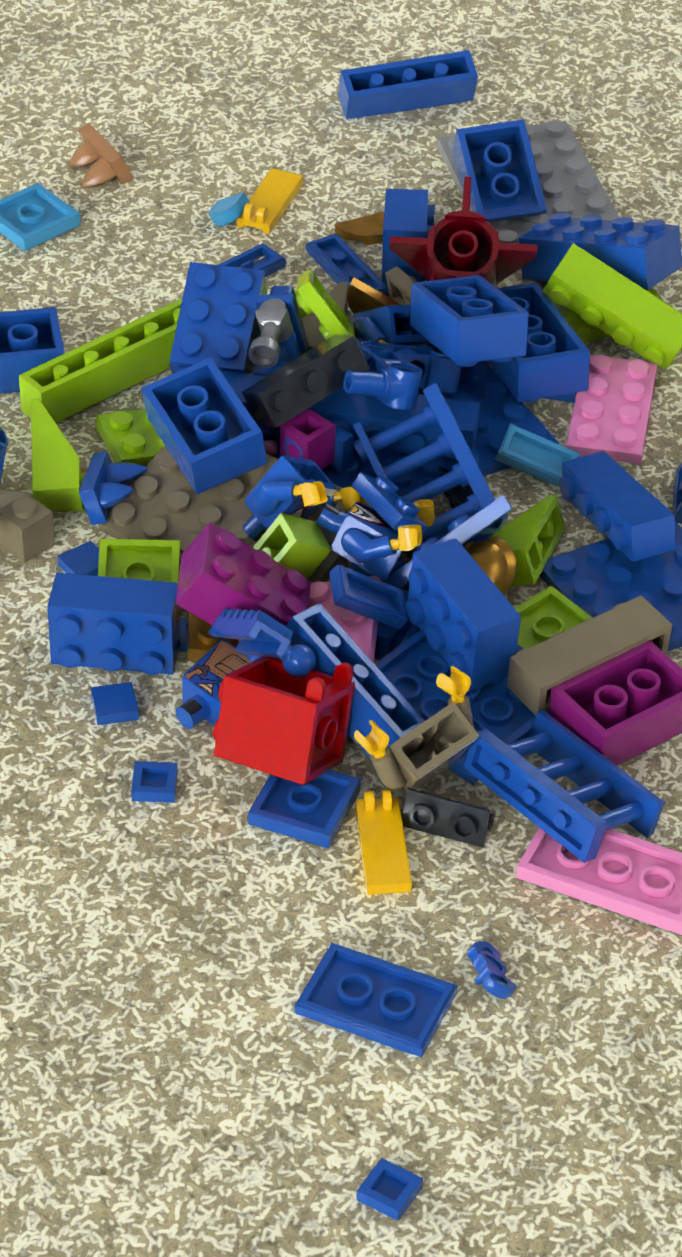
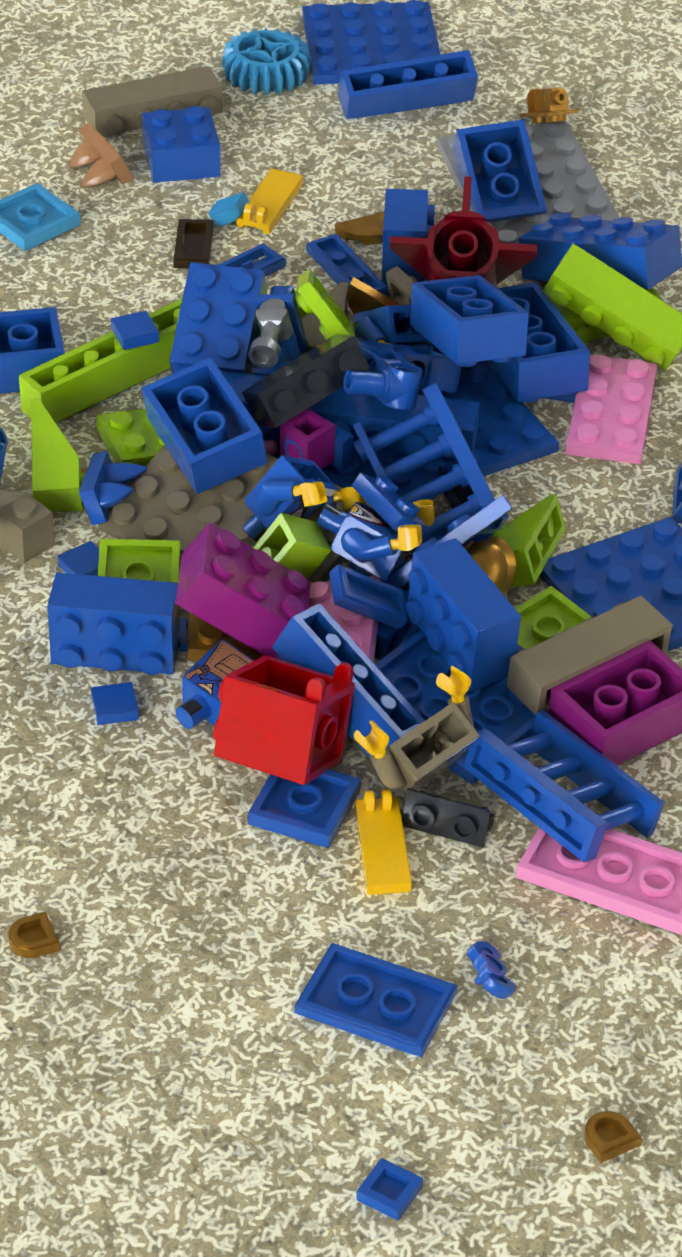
(33, 936): none -> pearl gold tile
(121, 105): none -> dark tan brick
(134, 330): none -> blue tile
(154, 781): blue tile -> none
(181, 144): none -> blue brick
(193, 242): none -> dark brown tile
(264, 637): blue gear -> none
(266, 61): none -> dark azure gear
(366, 35): none -> blue plate
(534, 454): dark azure tile -> none
(547, 105): none -> pearl gold hinge
(610, 1135): none -> pearl gold tile
(618, 506): blue brick -> none

